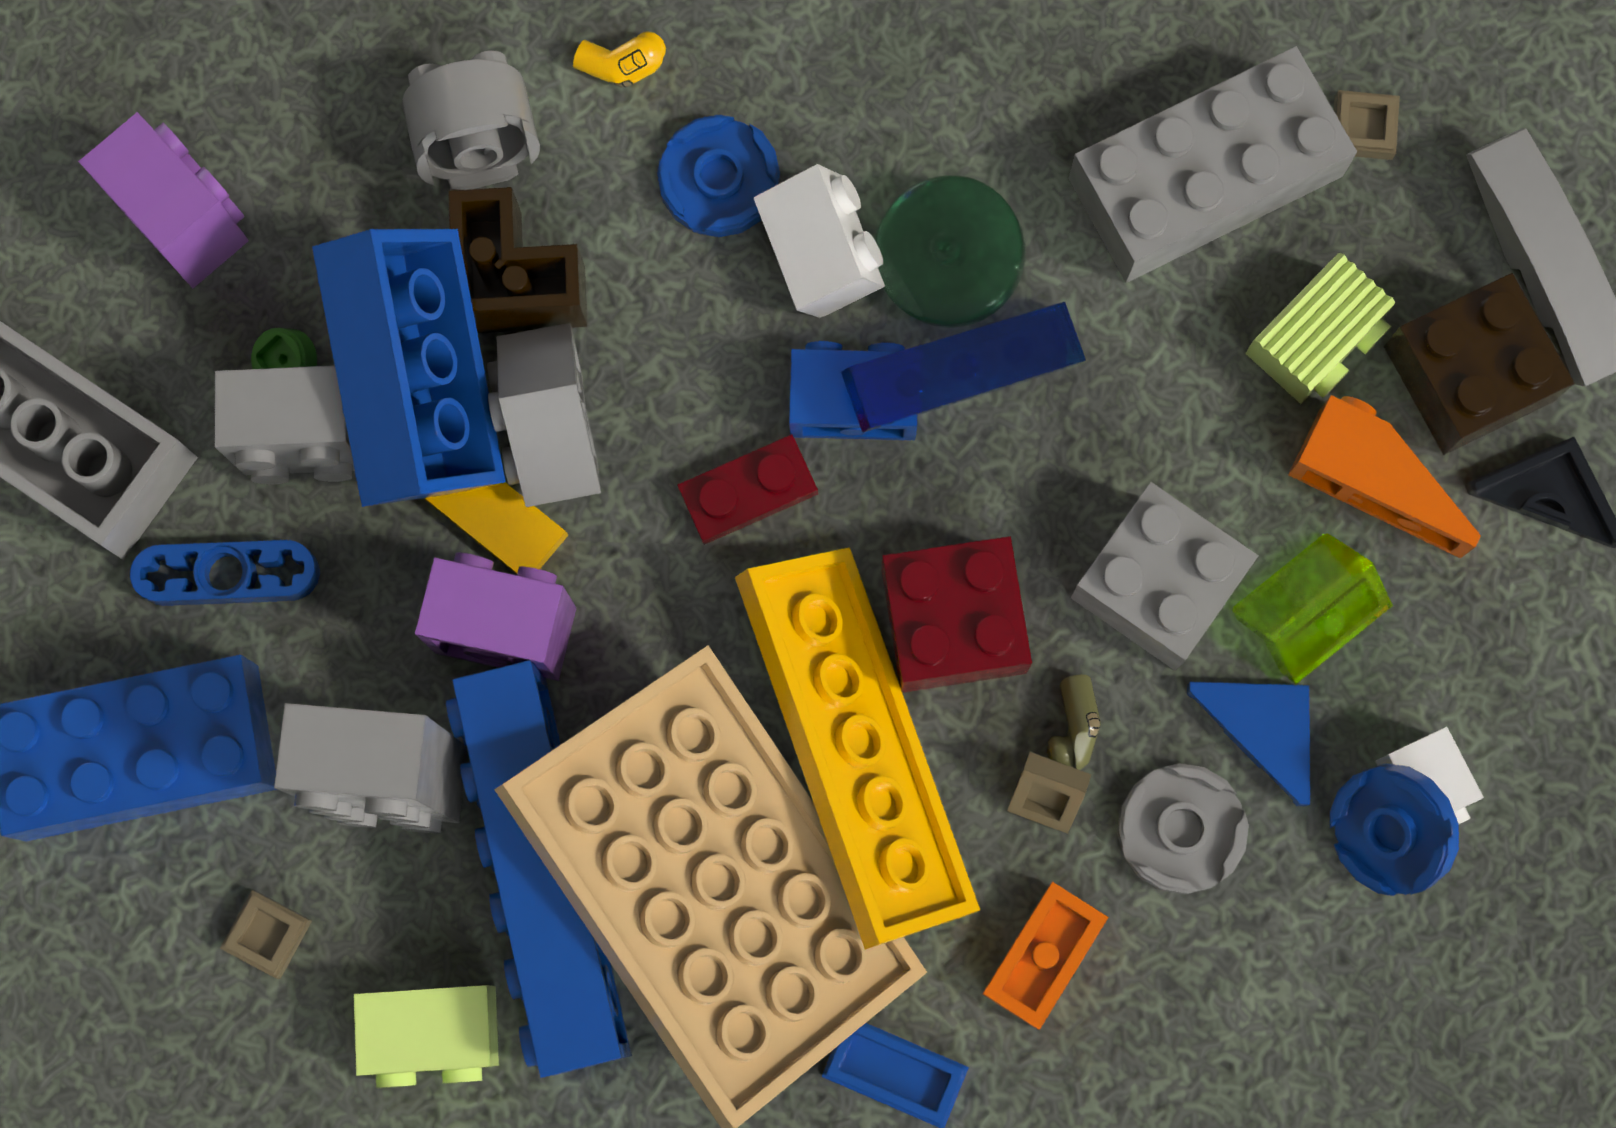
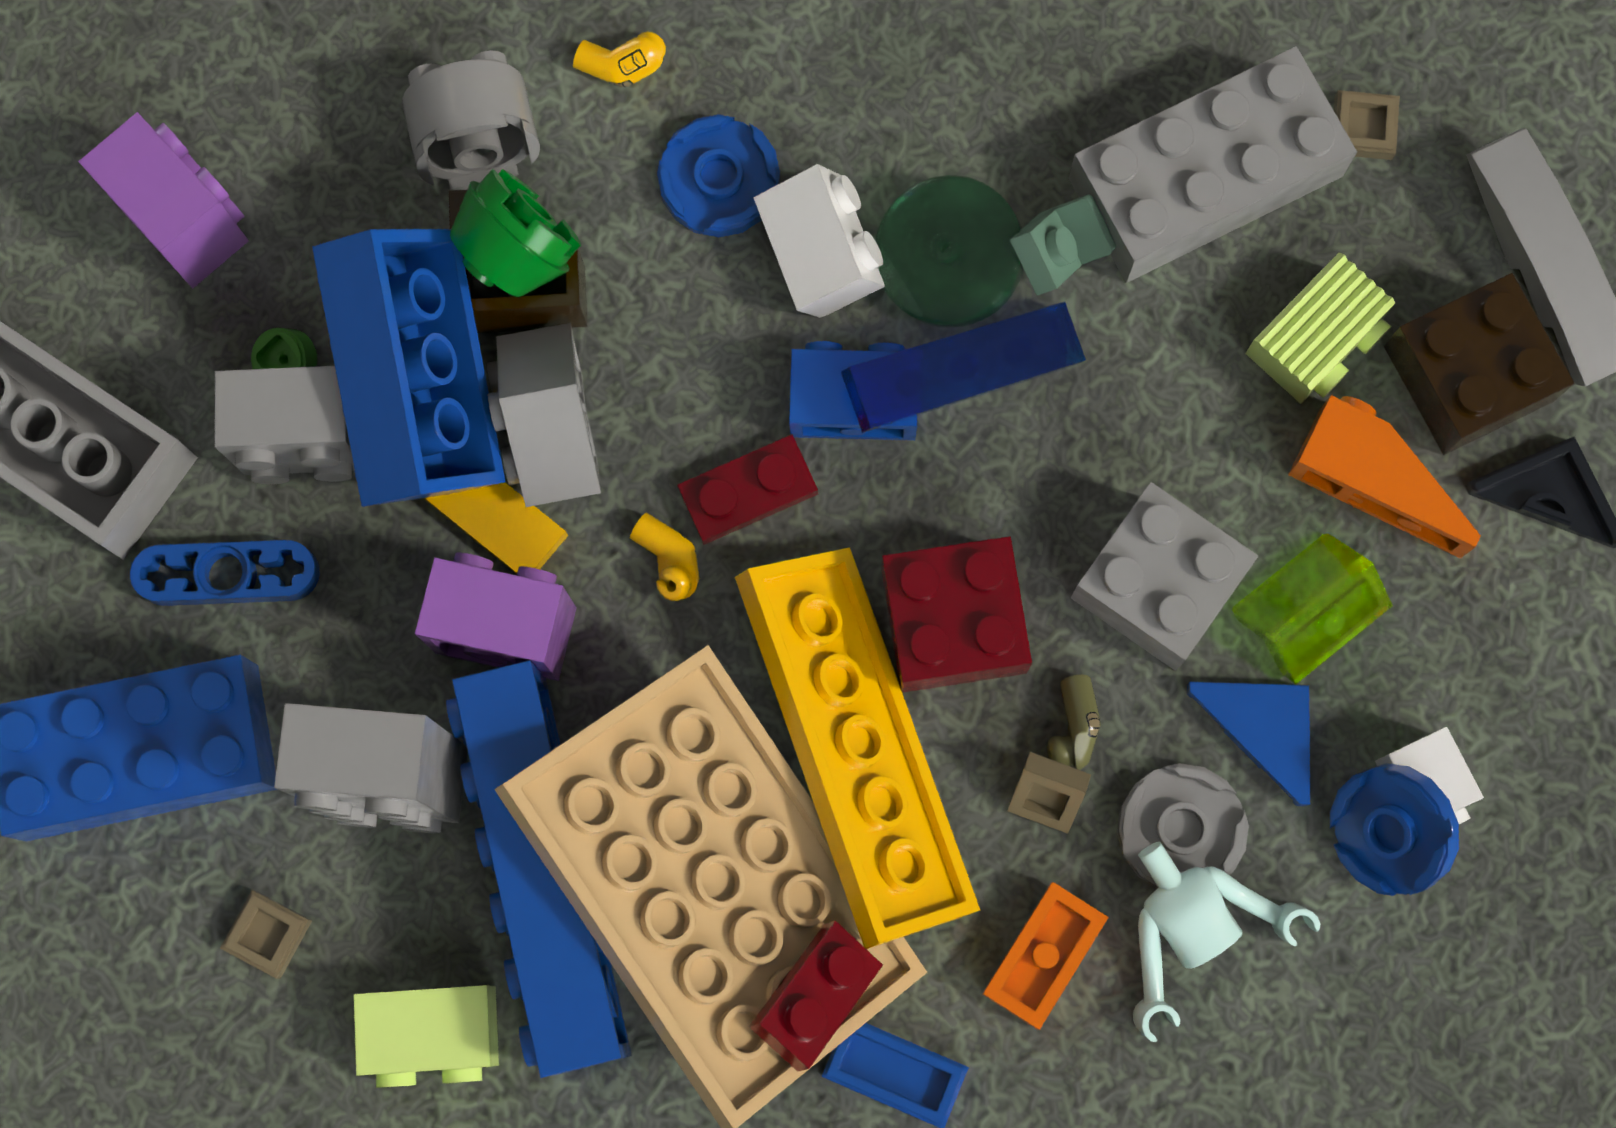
(510, 235): none -> green cone
(674, 554): none -> yellow arm
(816, 996): none -> dark red plate
(1061, 242): none -> sand green bracket
(1195, 923): none -> light aqua piece

